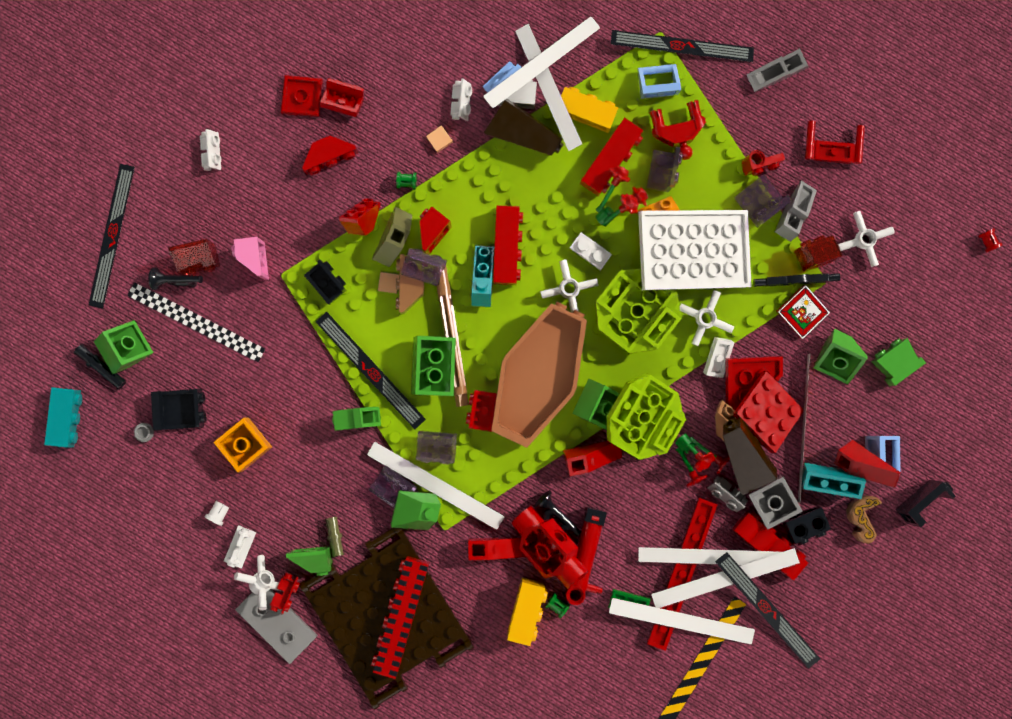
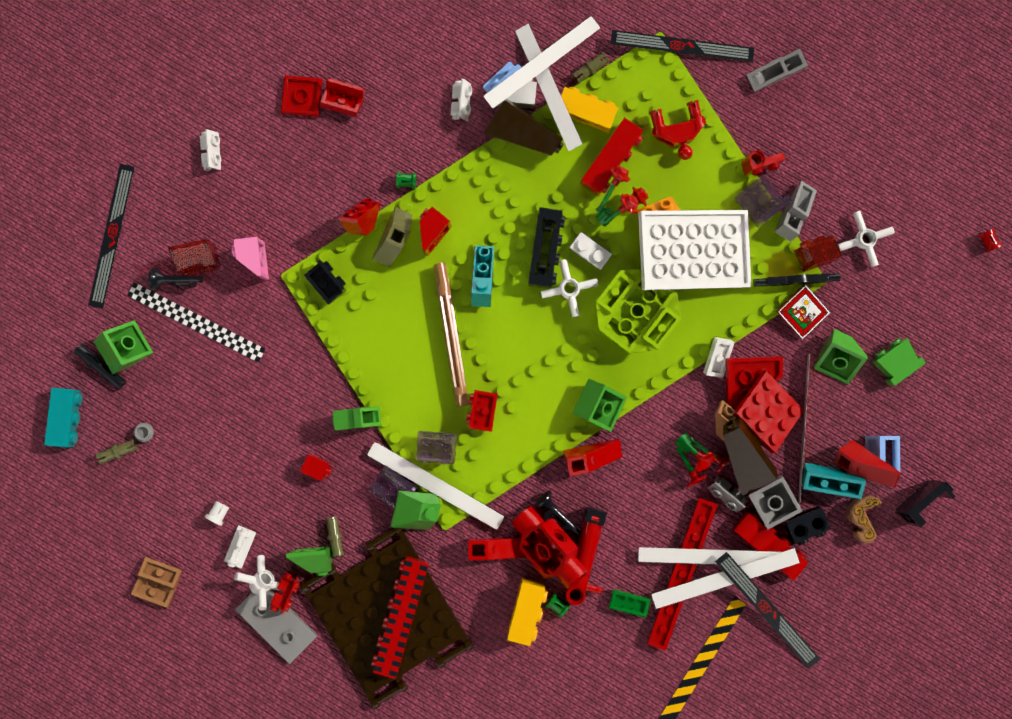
(116, 451): none -> olive pin
(156, 582): none -> medium nougat slope
(178, 409): black panel -> none
(243, 444): light orange brick -> none
(316, 467): none -> red brick
(327, 153): red slope -> none
(370, 370): black sticker -> none
(387, 282): light nougat tile -> none
(409, 289): medium nougat slope -> none
(423, 266): bracket -> none
(433, 366): bright green slope -> none
(439, 139): light nougat tile -> none
(506, 245): red brick -> none
(539, 374): nougat container -> none
(550, 217): none -> black brick
(590, 67): none -> olive pin
(659, 422): lime piece -> none
(662, 89): light blue tile -> none
(663, 170): bracket -> none
(681, 621): white sticker -> none
(713, 318): white bar -> none
(834, 151): red plate -> none

